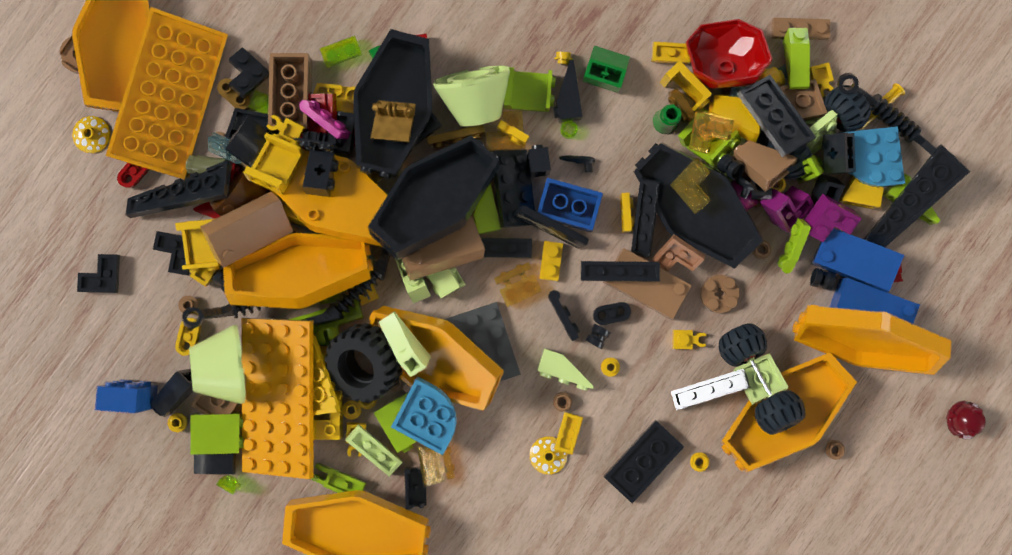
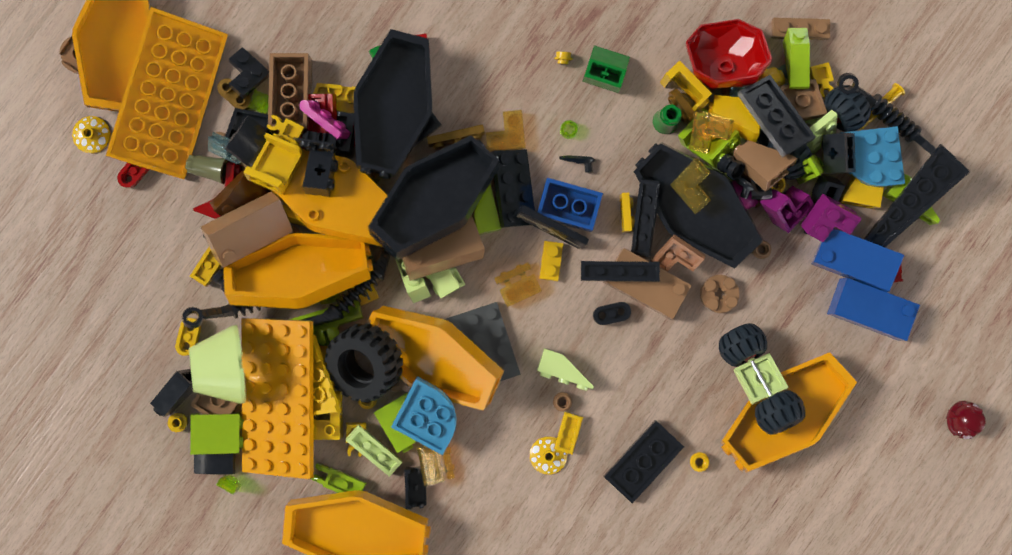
(106, 278): black plate -> none
(125, 396): blue brick -> none
(172, 244): black plate -> none
(193, 301): medium nougat plate -> none
(194, 190): black wing -> none
(196, 248): yellow panel -> none
(340, 51): clear neon green plate -> none
(356, 405): yellow plate -> none
(392, 120): pearl gold hinge -> none
(405, 346): yellowish green slope -> none
(474, 95): yellowish green cone -> none
(507, 247): black plate -> none
(516, 135): yellow plate -> none
(529, 91): lime panel -> none
(539, 161): black brick -> none
(563, 314): black plate -> none
(568, 102): black slope -> none
(596, 340): black wheel -> none
(605, 371): yellow plate -> none
(669, 52): yellow plate -> none
(684, 339): yellow plate -> none
(710, 389): tile -> none
(795, 245): lime hinge -> none
(823, 279): black wheel -> none
(840, 449): medium nougat plate -> none
(872, 339): light orange container -> none

